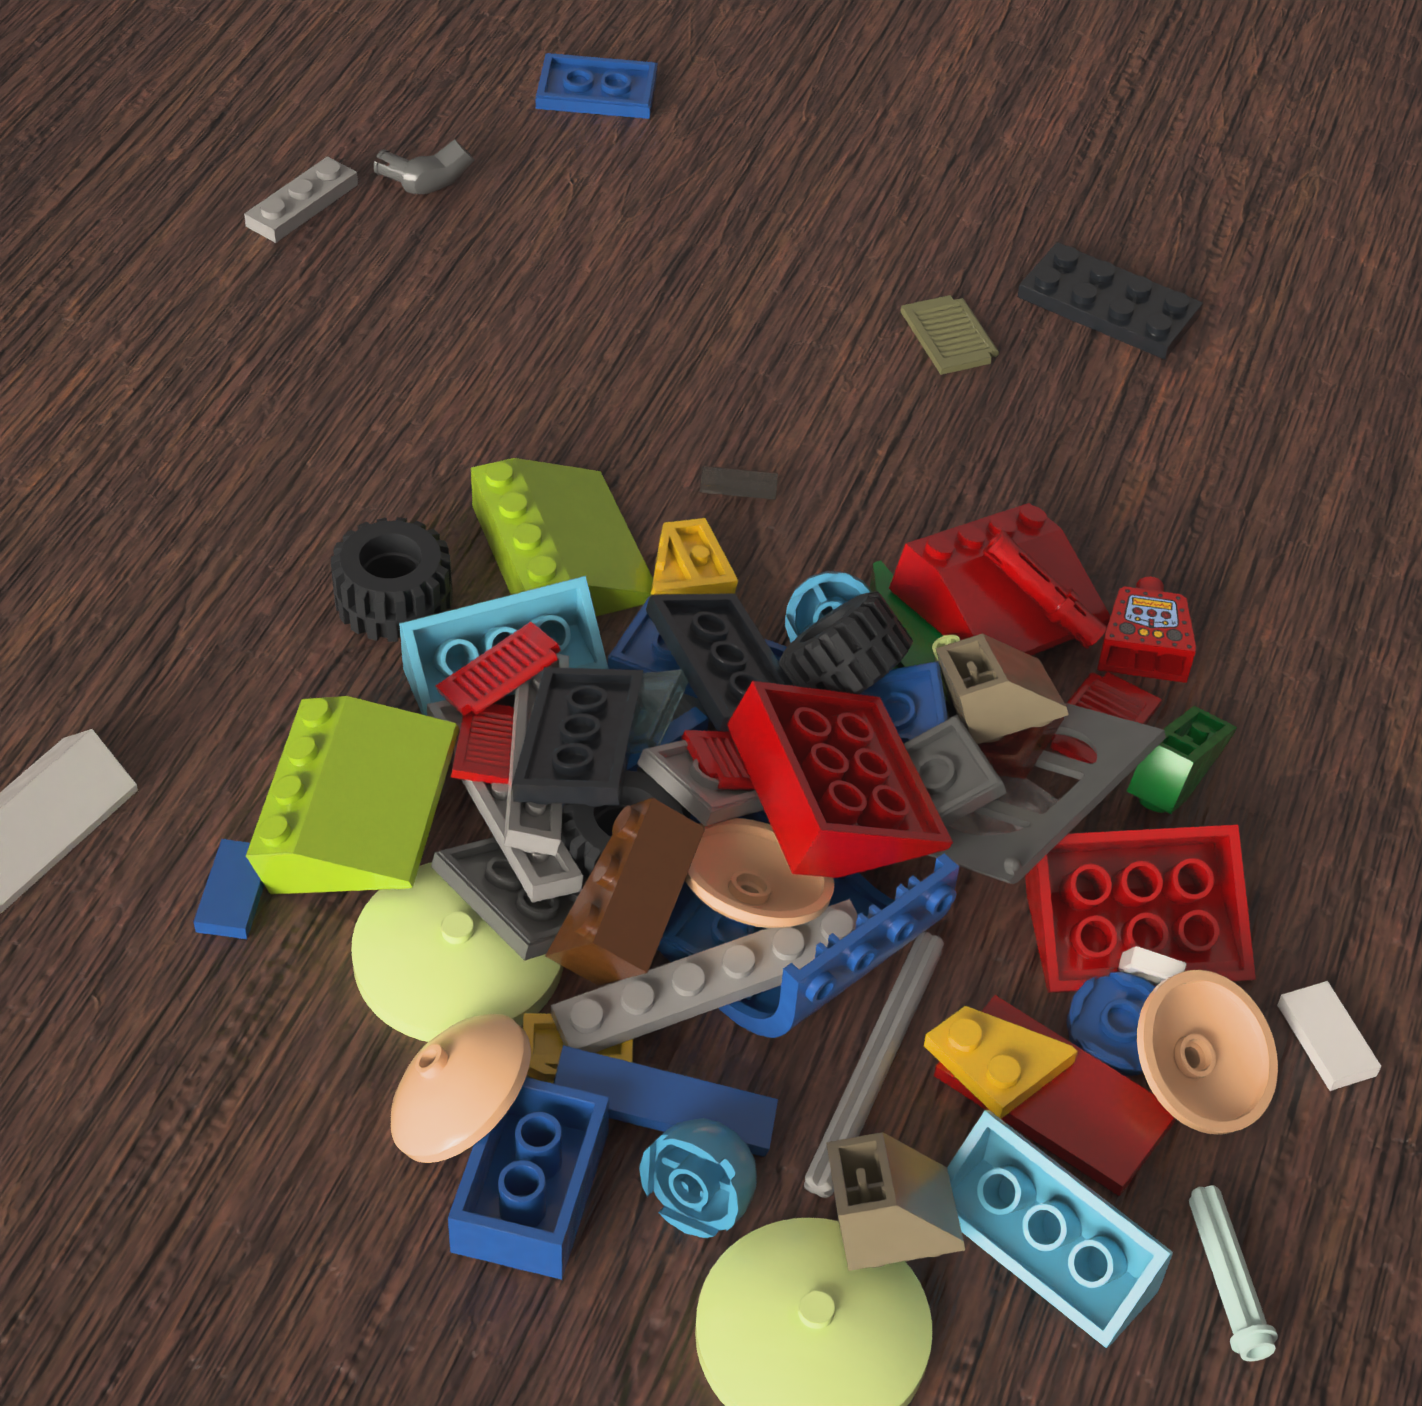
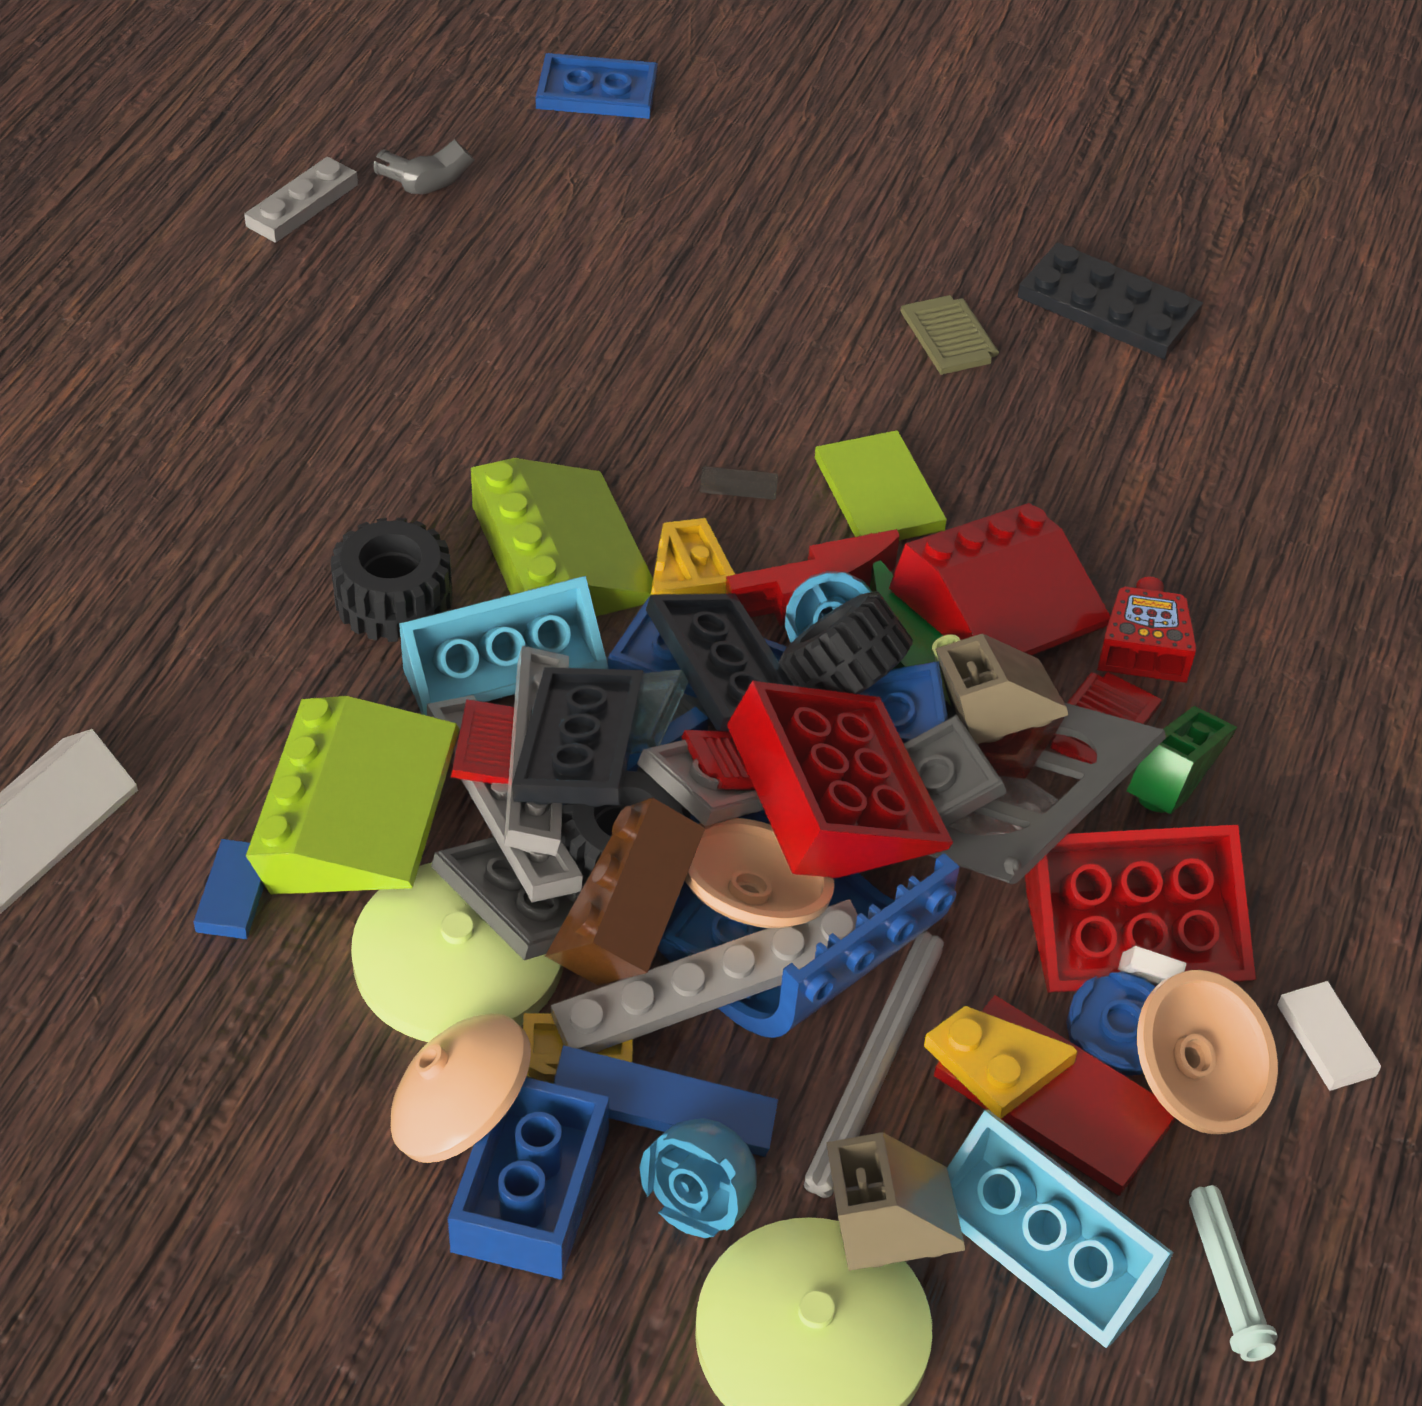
(499, 670): red window -> none
(772, 588): none -> red slope
(880, 486): none -> lime tile
(1059, 603): red pin -> none

